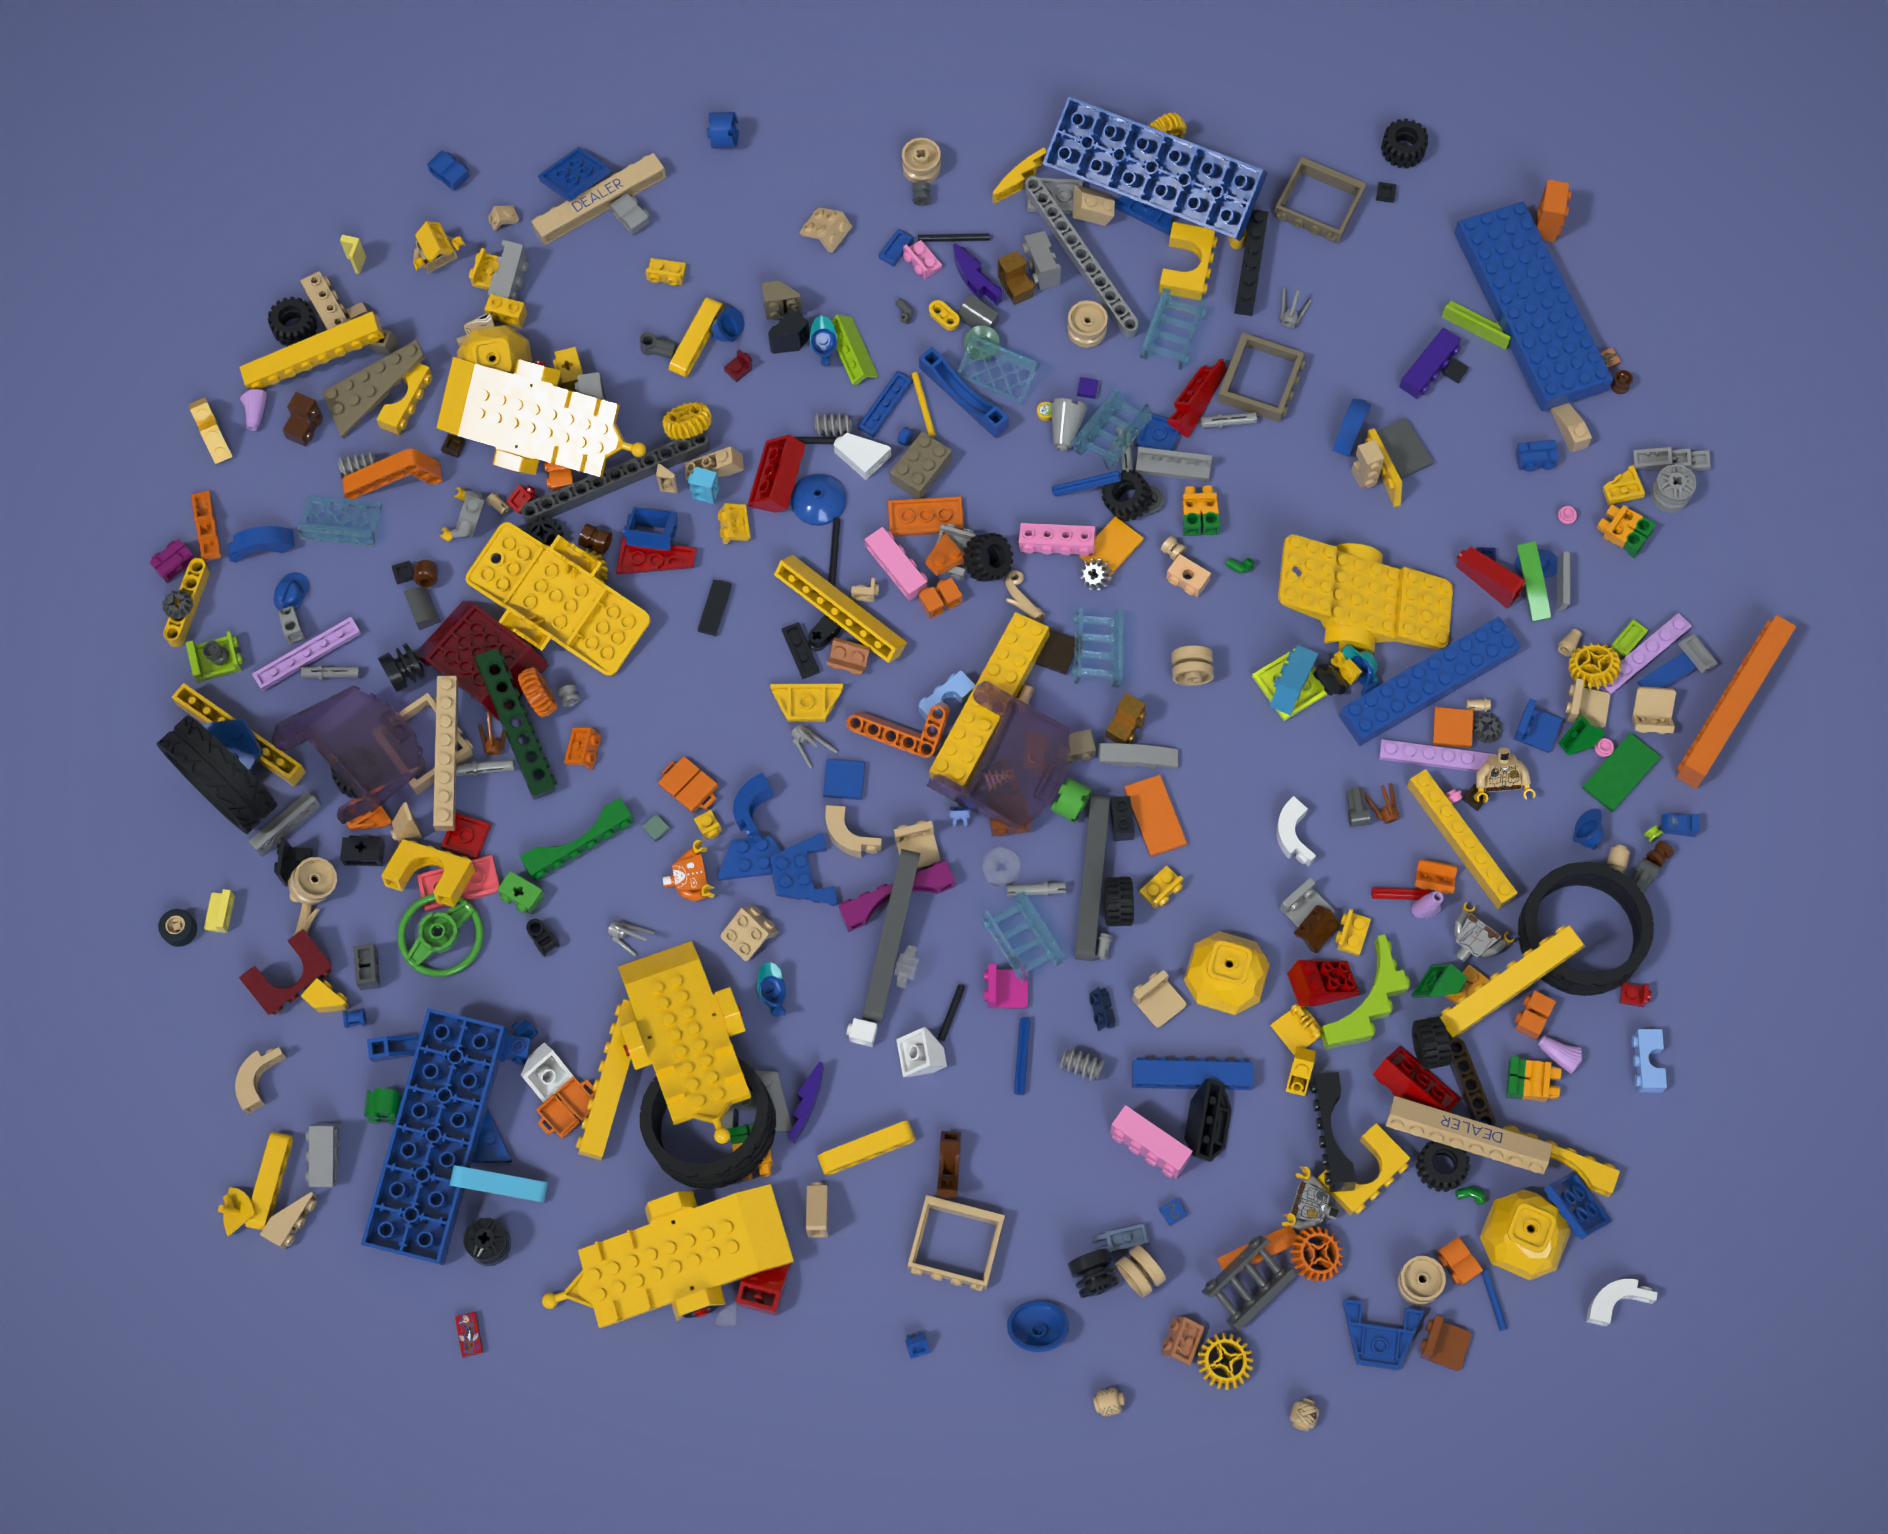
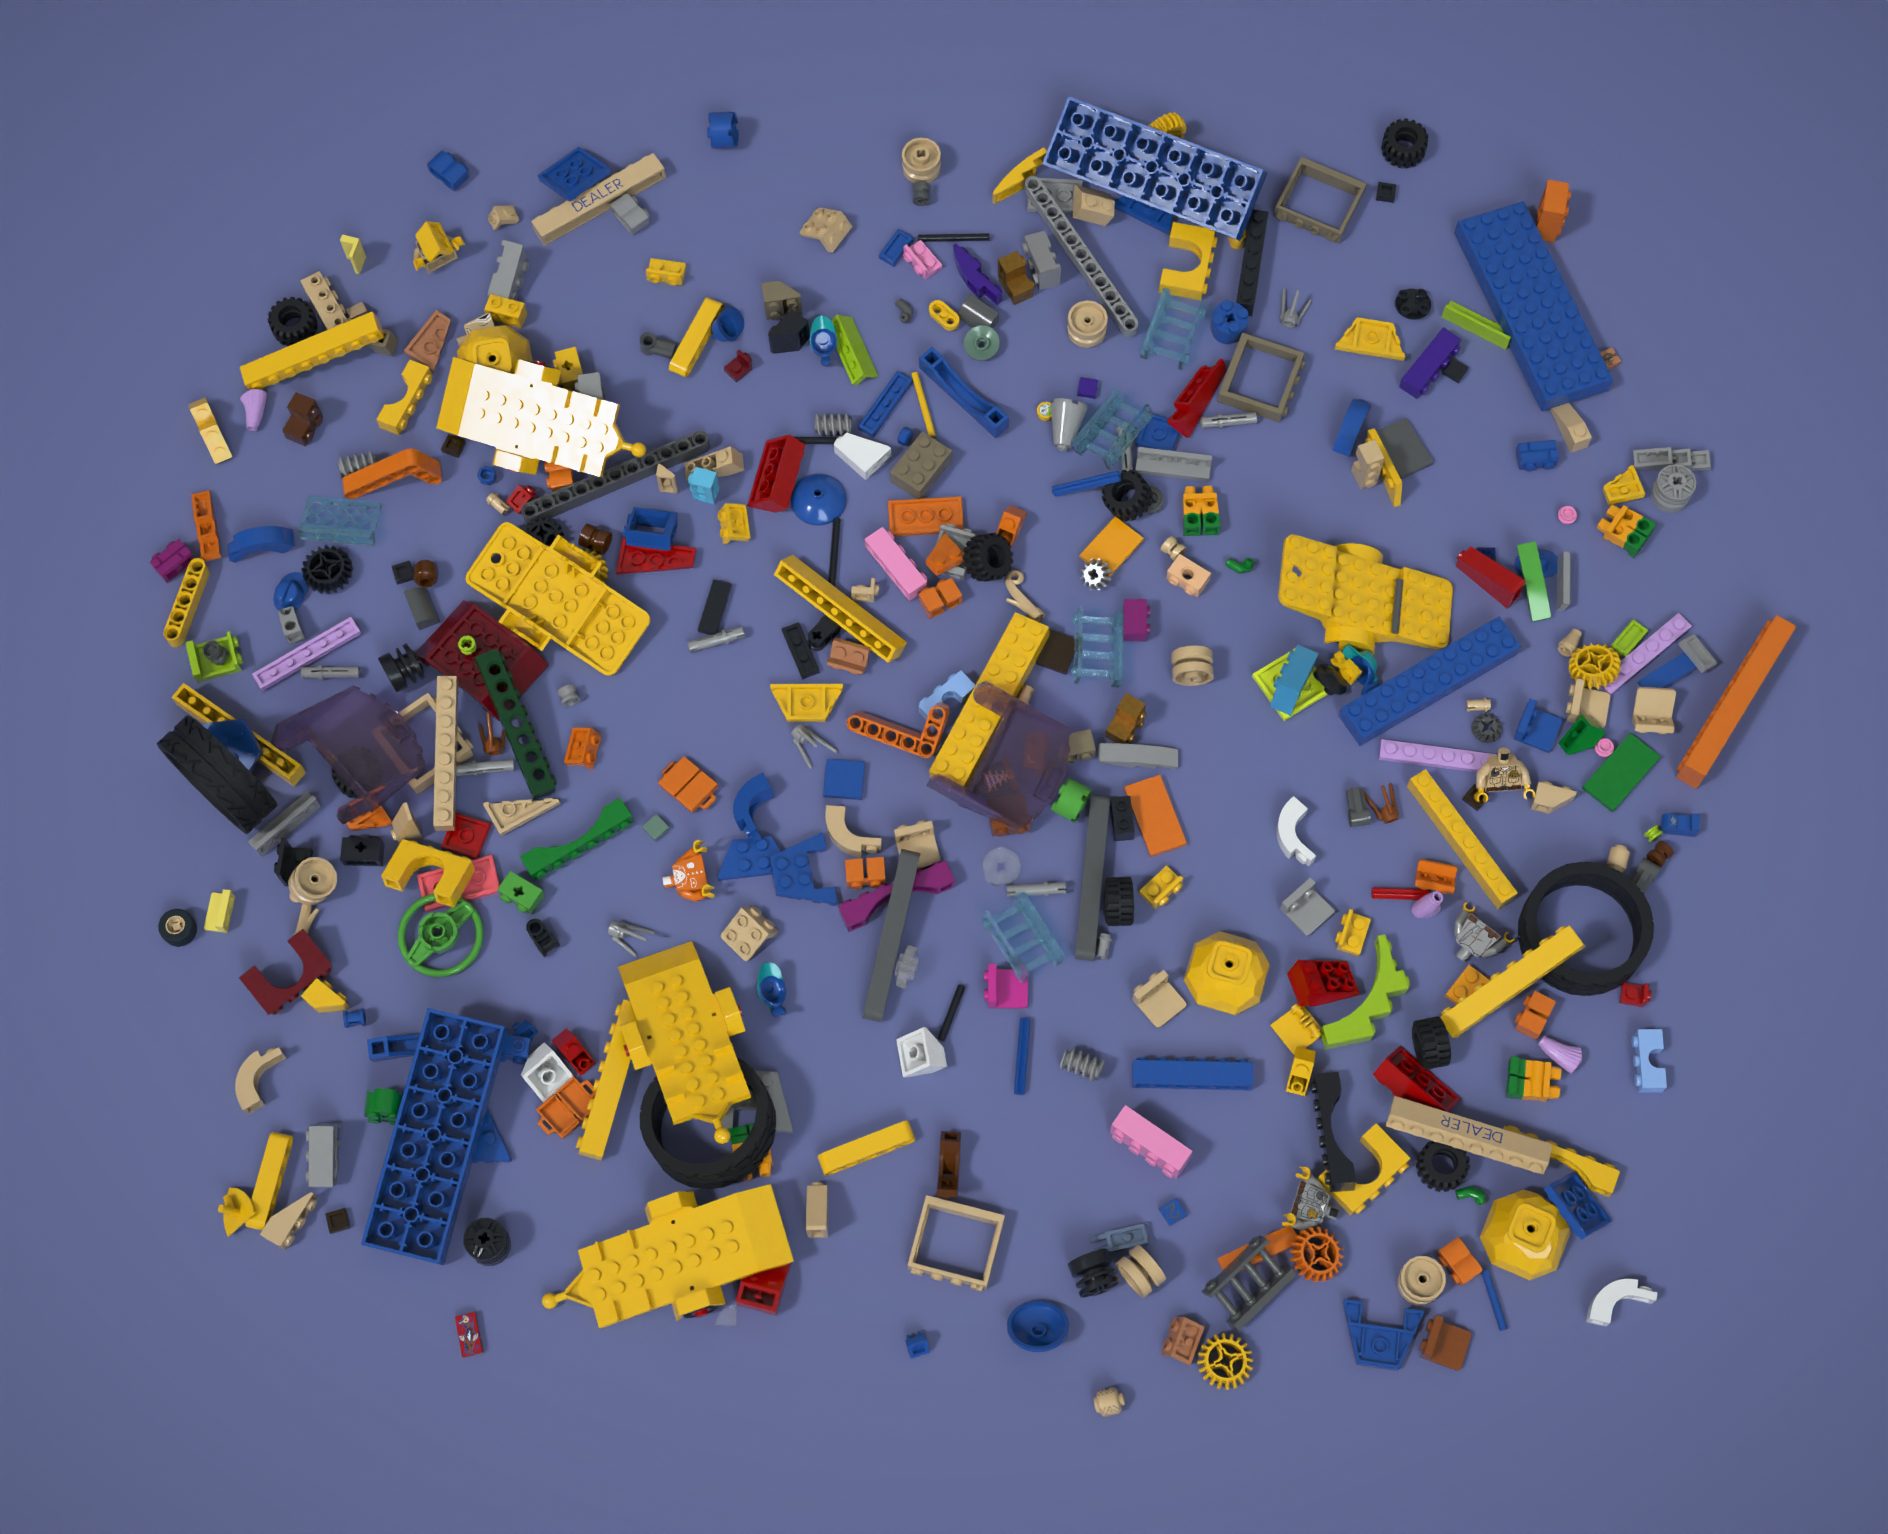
(185, 604): dark grey gear -> none
(312, 572): none -> black gear
(337, 1221): none -> dark brown tile
(366, 967): dark grey brick -> none
(369, 387): dark tan wing -> none
(429, 341): none -> nougat wing
(467, 651): none -> lime bush
(468, 516): light grey torso -> none
(483, 269): yellow bracket -> none
(487, 475): none -> blue tile
(498, 1183): medium azure beam -> none
(511, 815): none -> tan wing
(537, 692): orange gear -> none
(573, 1051): none -> red slope
(687, 420): yellow gear -> none
(708, 825): yellow bracket -> none
(716, 639): none -> light grey pin
(808, 1095): dark purple slope -> none
(855, 873): none -> orange piece
(862, 1032): white brick -> none
(959, 813): tile -> none
(1002, 353): clear light blue fence -> none
(1011, 523): none -> orange slope
(1057, 539): bright pink brick -> none
(1099, 1001): dark blue hinge -> none
(1135, 620): none -> magenta brick
(1208, 1120): black wedge -> none
(1229, 322): none -> blue brick
(1304, 1415): tan head -> none
(1317, 928): reddish brown bracket -> none
(1371, 339): none -> yellow wing
(1397, 606): none -> dark grey bar
(1413, 303): none -> black dish
(1440, 981): green slope -> none
(1452, 727): orange tile -> none
(1454, 795): bright pink plate -> none
(1470, 1076): dark brown beam -> none
(1550, 797): none -> tan slope
(1589, 829): blue piece -> none
(1621, 382): reddish brown wheel -> none

